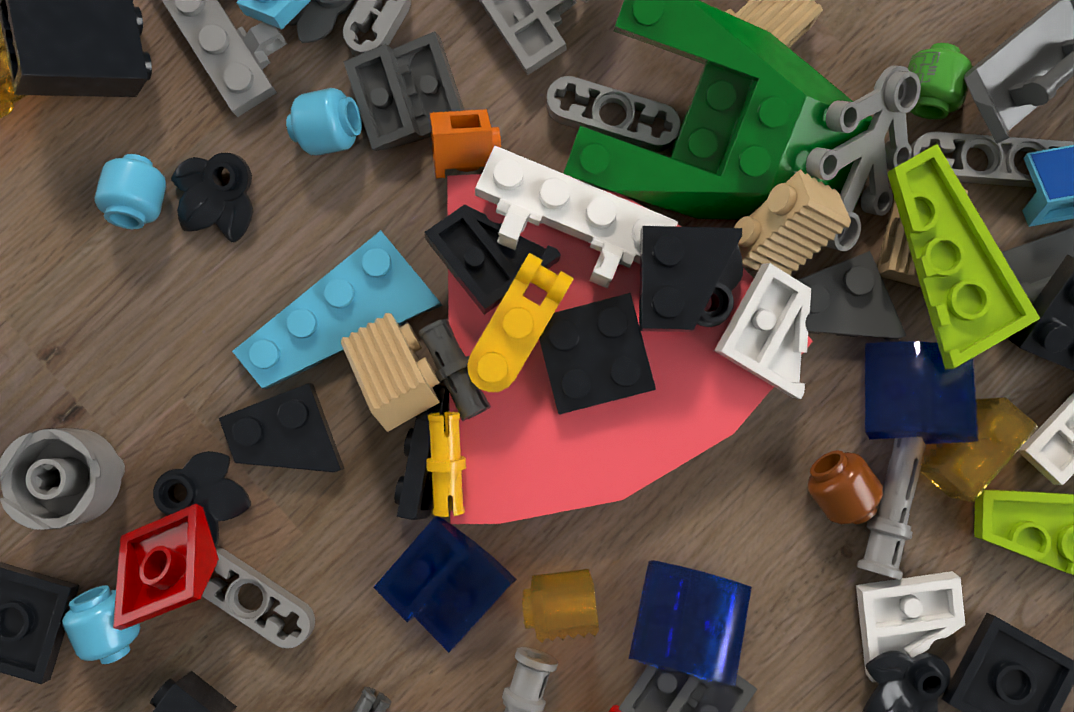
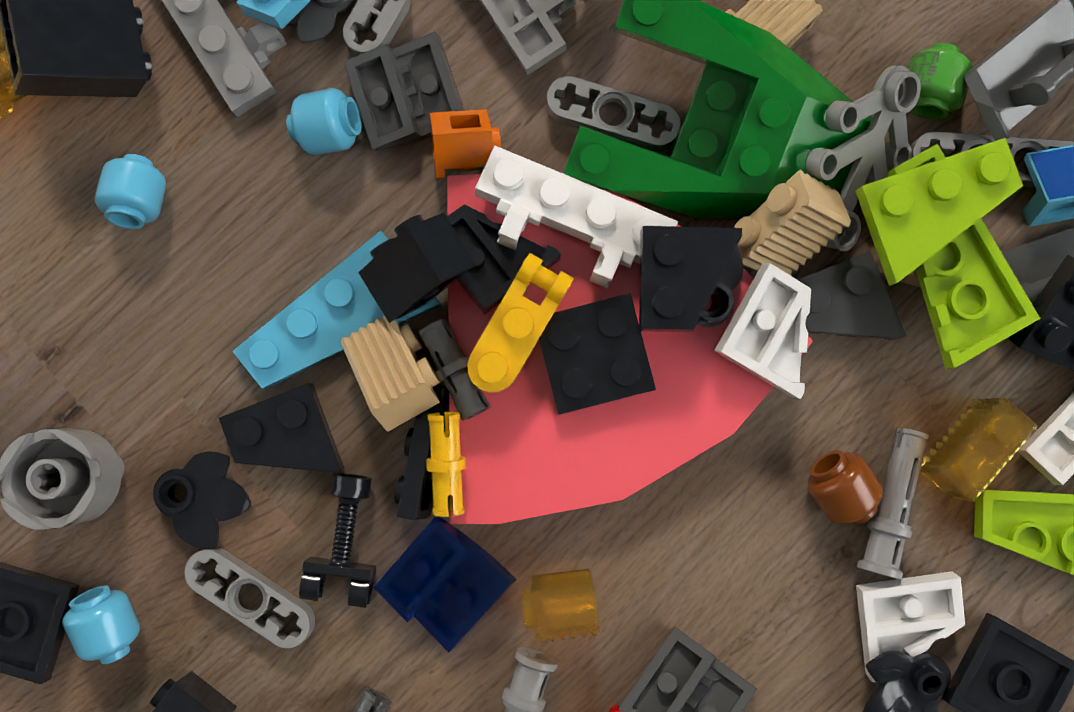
(163, 566): red slope -> none
(209, 200): black plate -> none
(349, 490): none -> black bar
(415, 265): none -> black brick
(691, 623): clear blue slope -> none
(916, 396): clear blue slope -> none
(935, 203): none -> lime wing

